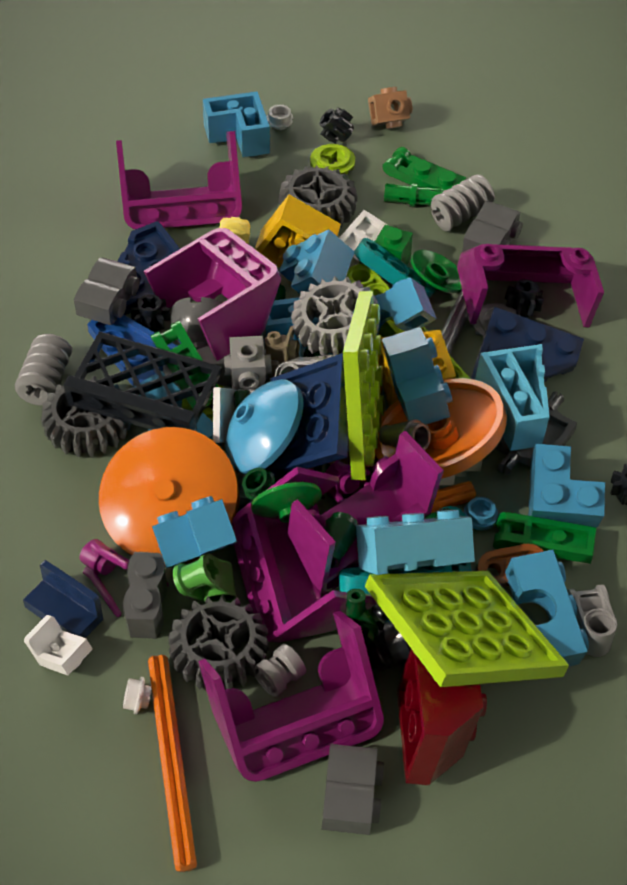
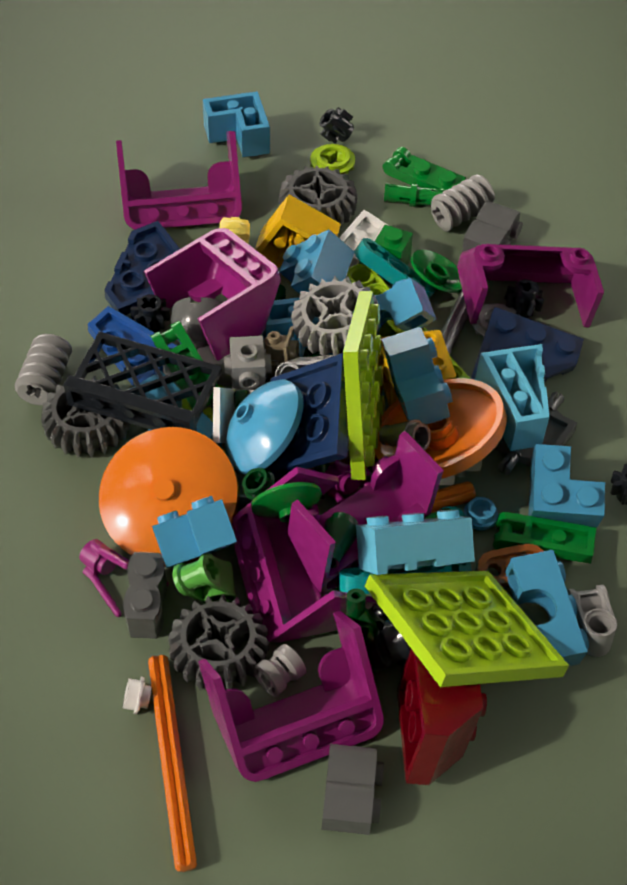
(55, 647): white bracket -> none
(67, 600): dark blue panel -> none
(106, 291): dark grey brick -> none
(280, 117): white plate -> none
(381, 109): medium nougat brick -> none

